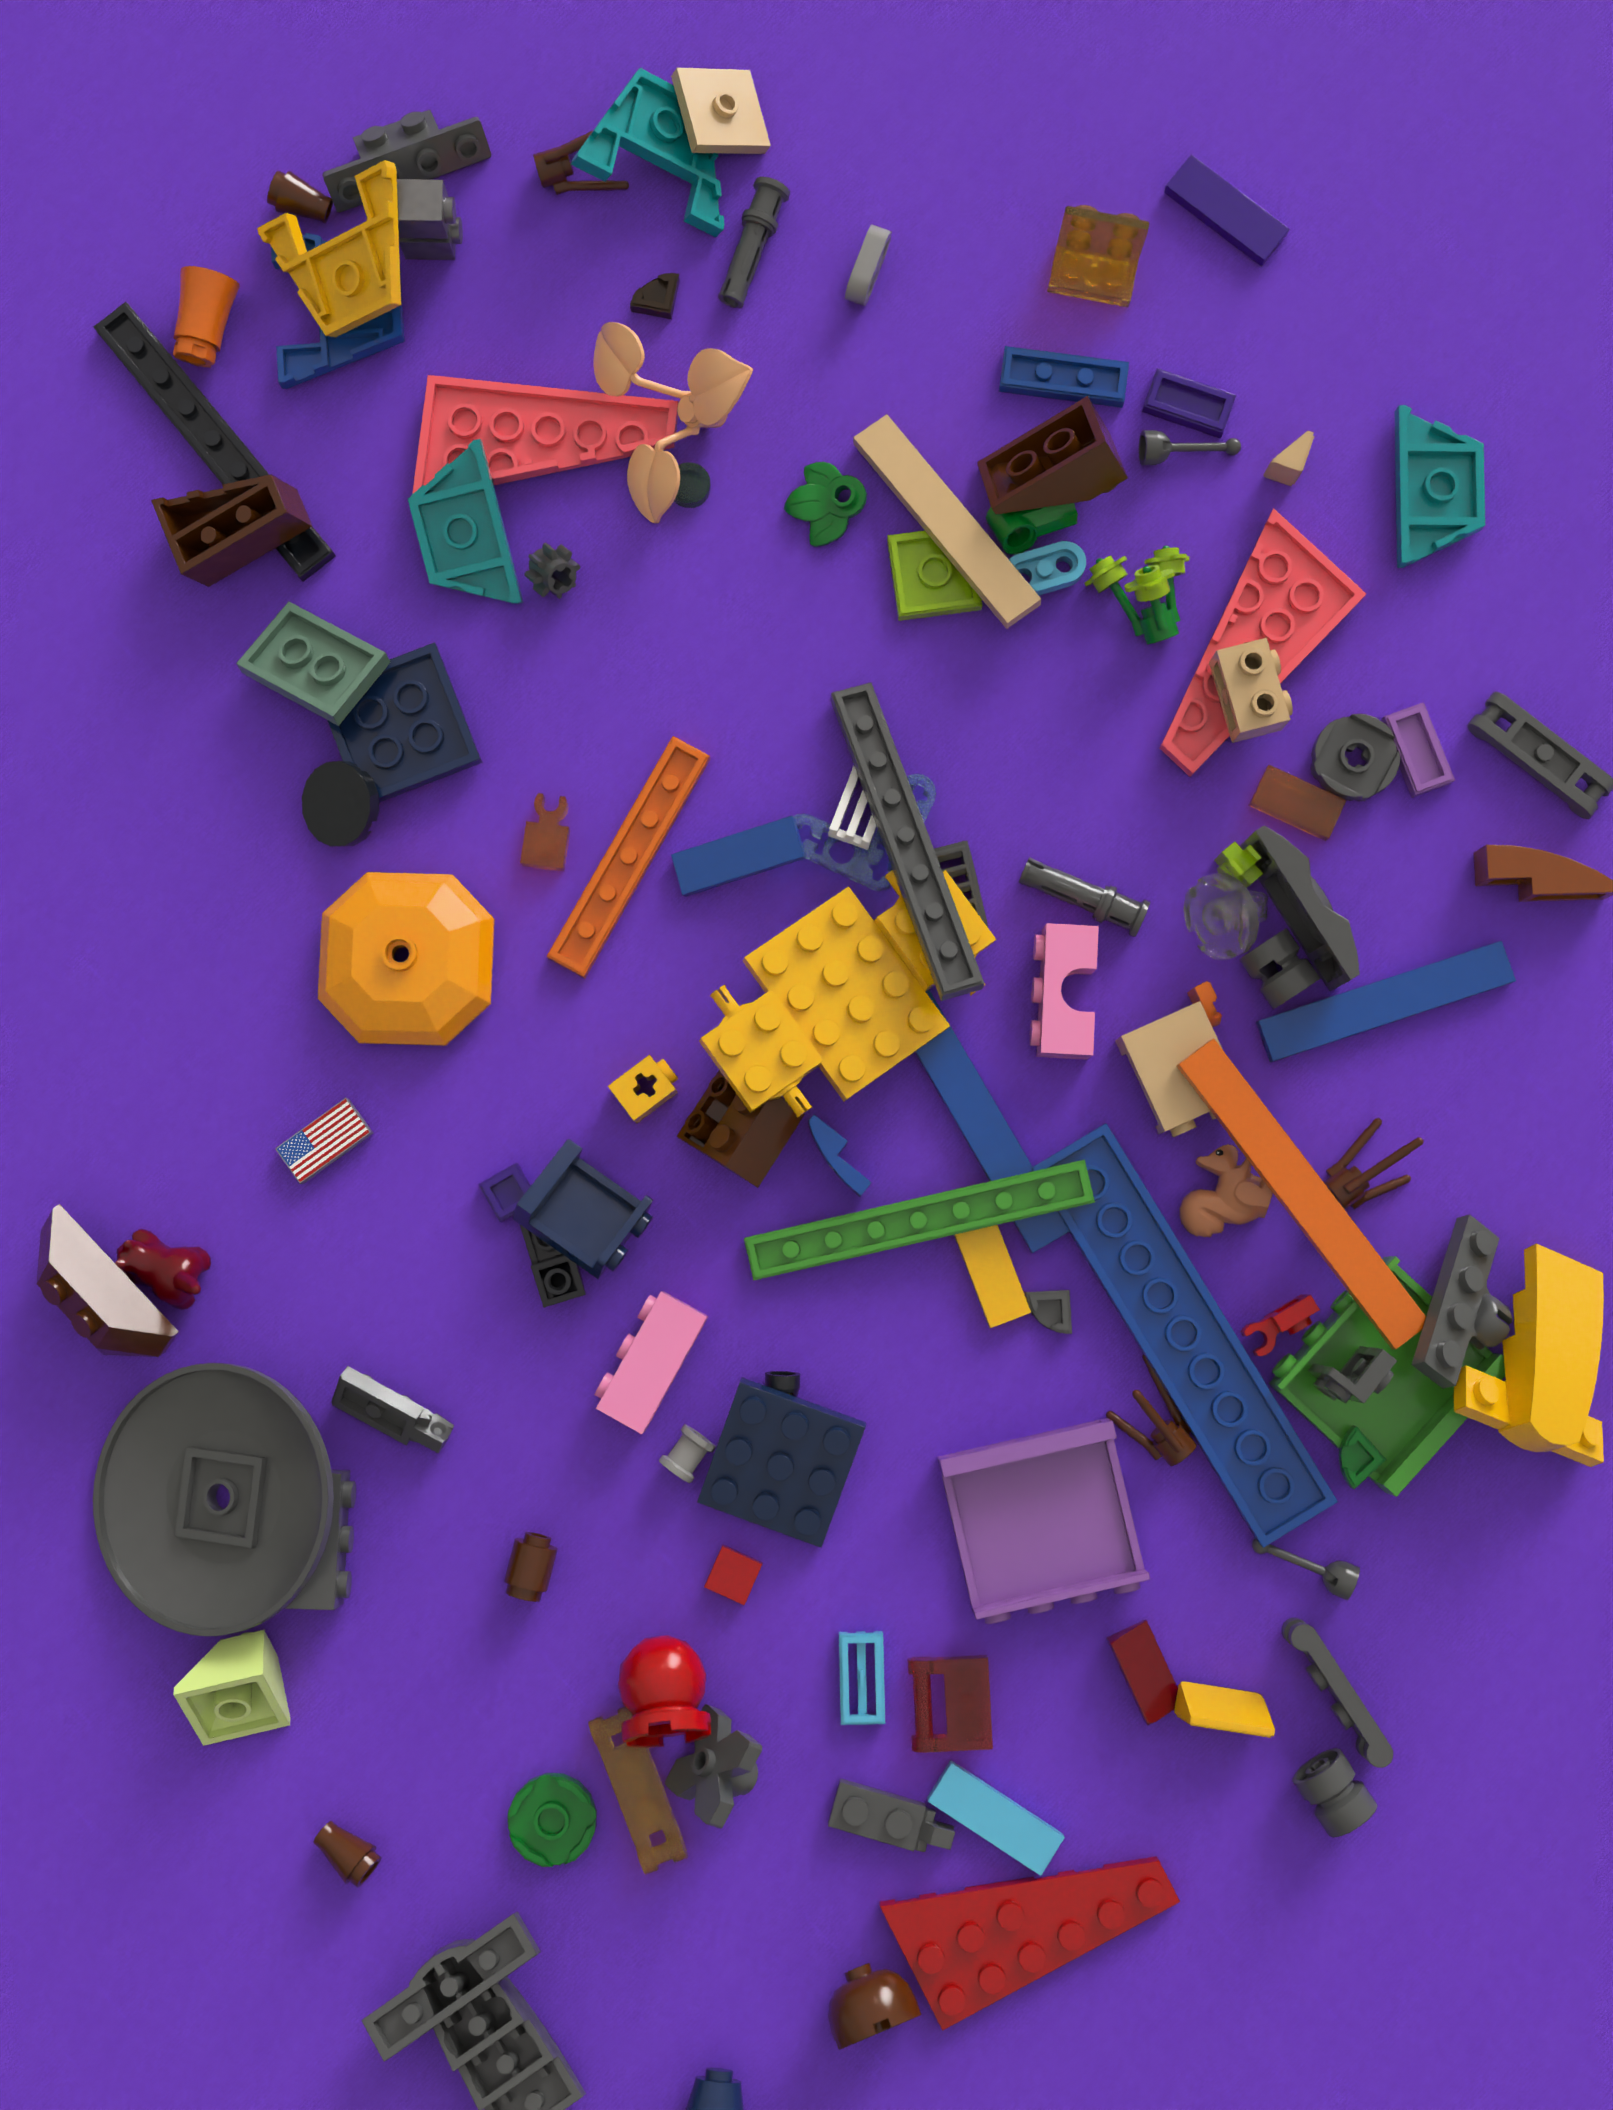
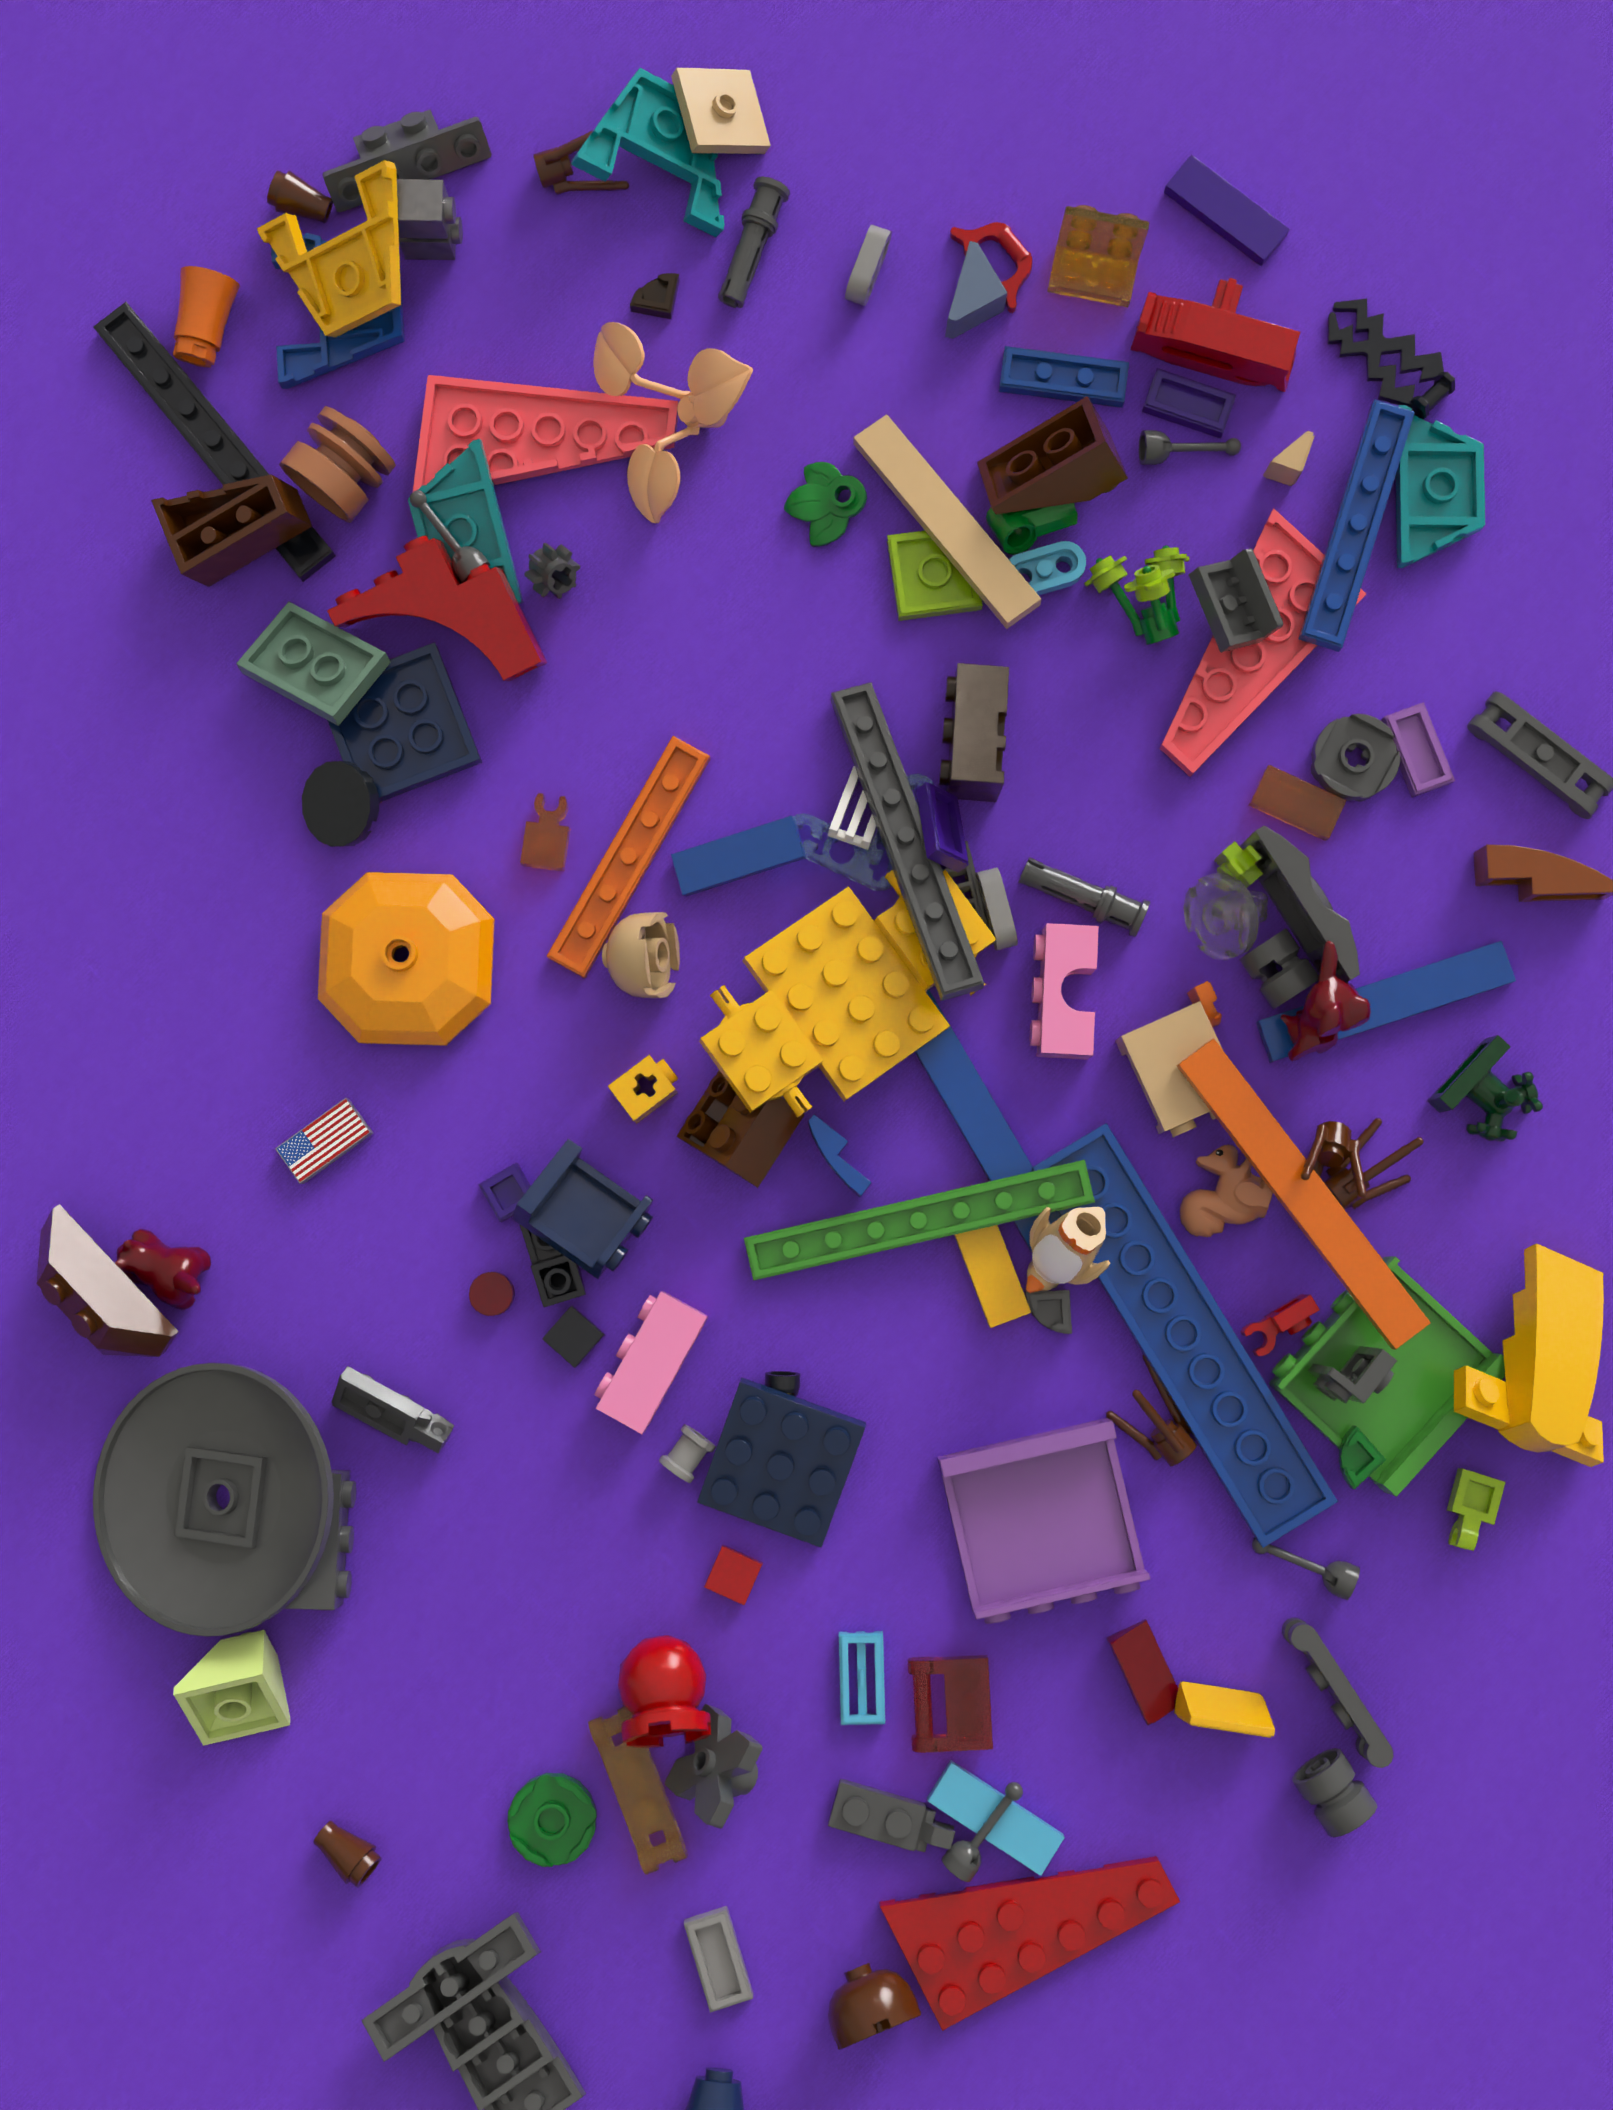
(342, 459): none -> nougat wheel
(428, 588): none -> red arch
(465, 557): none -> dark grey hinge
(491, 1293): none -> dark red tile
(530, 1567): reddish brown brick -> none
(573, 1336): none -> black tile
(641, 955): none -> tan cylinder
(694, 485): tile -> none
(718, 1959): none -> light grey tile
(942, 827): none -> dark purple tile
(964, 1856): none -> dark grey hinge
(975, 732): none -> dark brown wedge
(977, 294): none -> sand blue slope
(997, 908): none -> light grey beam
(1001, 234): none -> red helmet
(1066, 1249): none -> animal
(1216, 338): none -> red piece
(1236, 601): none -> dark grey bracket
(1250, 689): tan brick -> none
(1328, 1008): none -> dark red animal
(1330, 1149): none -> reddish brown plant
(1356, 525): none -> blue tile
(1377, 345): none -> black piece
(1461, 1305): dark grey plate -> none
(1476, 1501): none -> lime plate
(1488, 1092): none -> dark green piece

